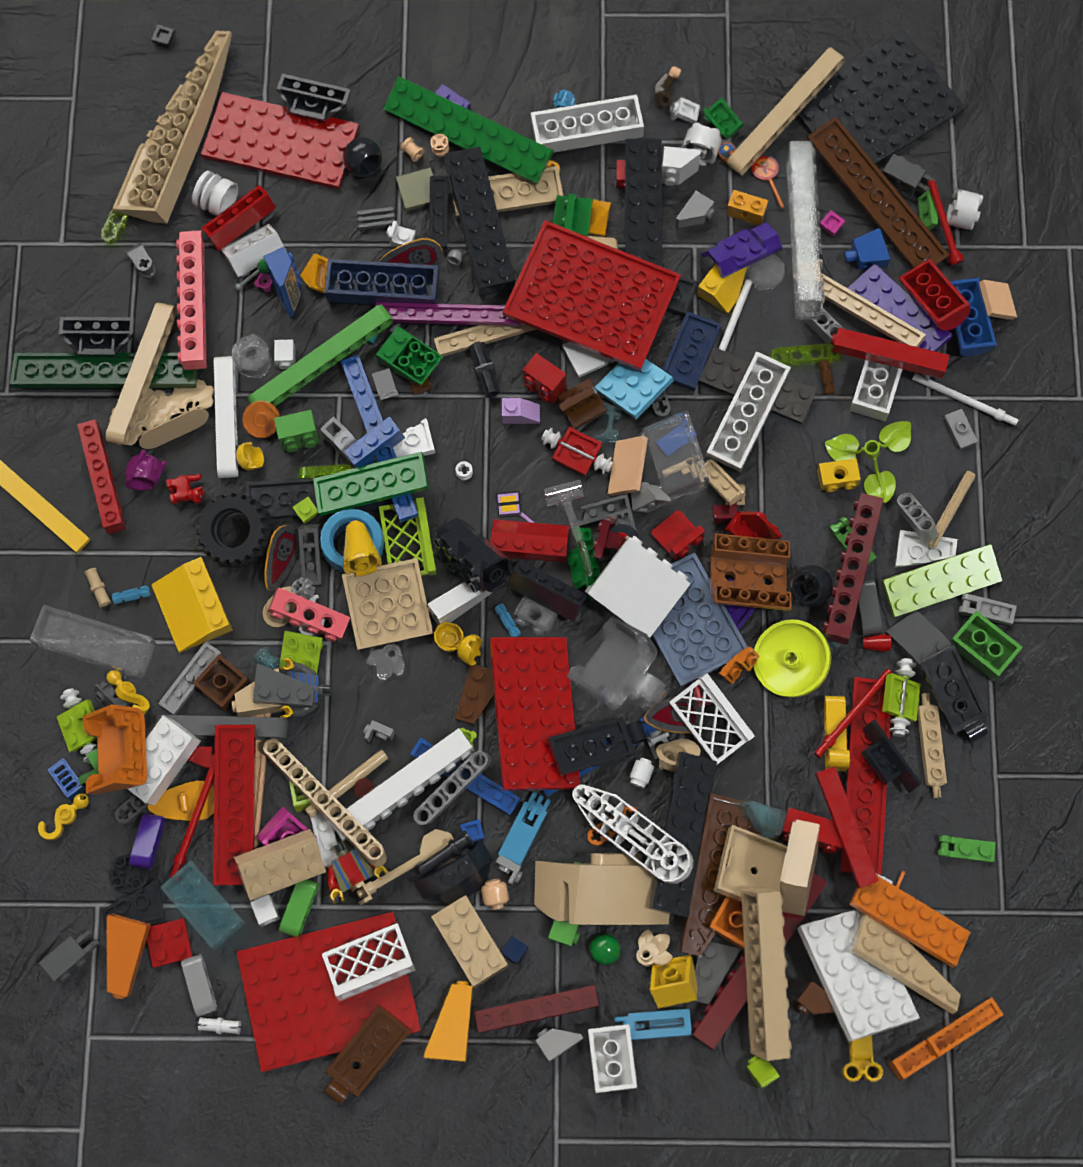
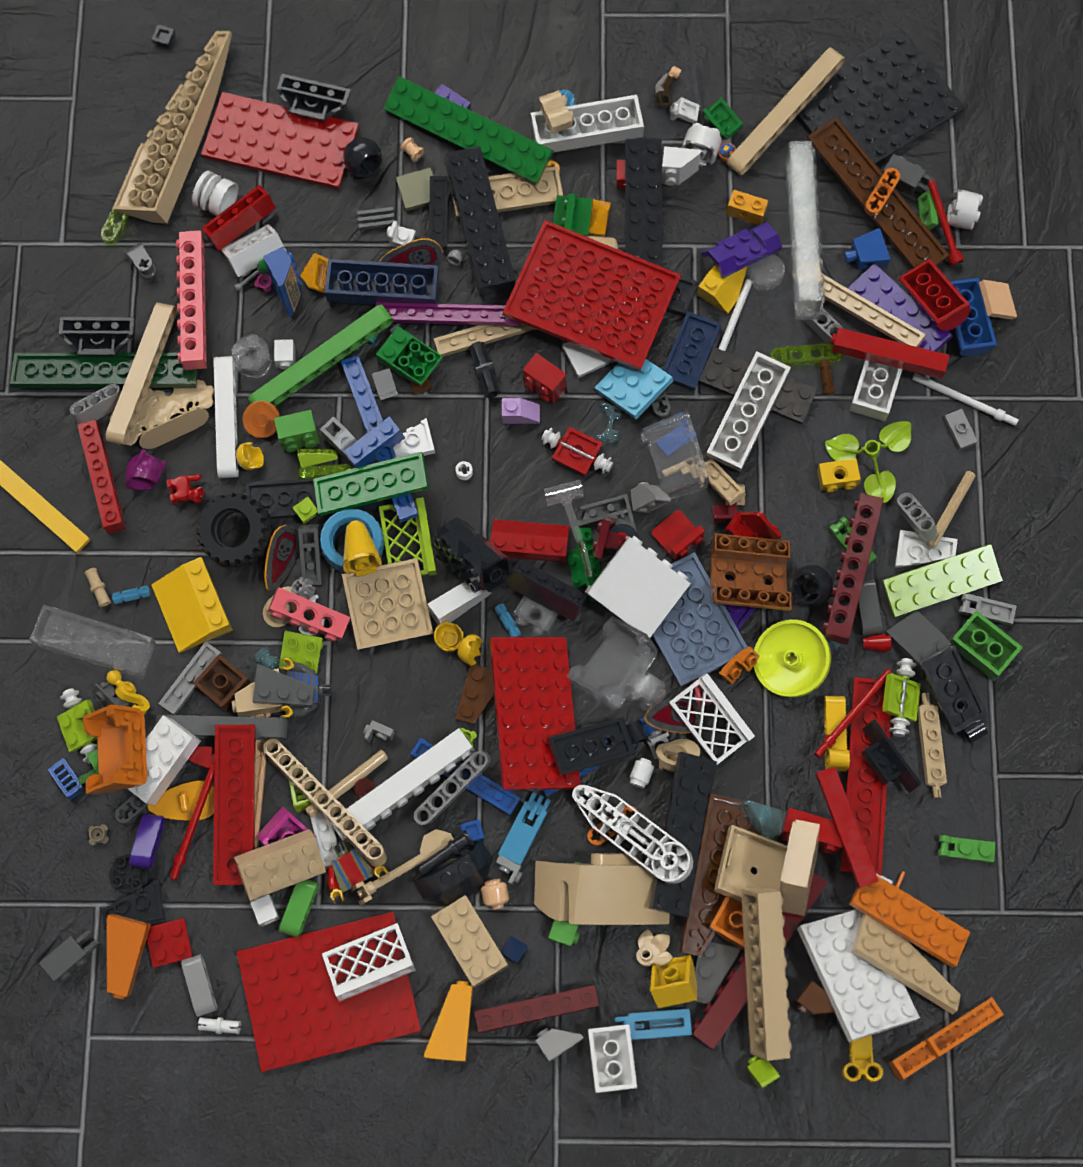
(64, 815): yellow piece -> none
(94, 830): none -> dark tan plate
(96, 405): none -> light grey beam
(202, 905): clear light blue brick -> none
(315, 456): none -> lime slope
(371, 1048): reddish brown hinge -> none
(385, 664): clear plate -> none
(439, 140): light nougat wheel -> none
(510, 504): piece -> none
(555, 111): none -> tan brick
(582, 404): reddish brown bracket -> none
(604, 949): green hair -> none
(627, 465): light nougat tile -> none
(695, 211): light grey slope -> none
(765, 169): piece -> none
(832, 223): dark pink plate -> none
(882, 184): none -> orange beam

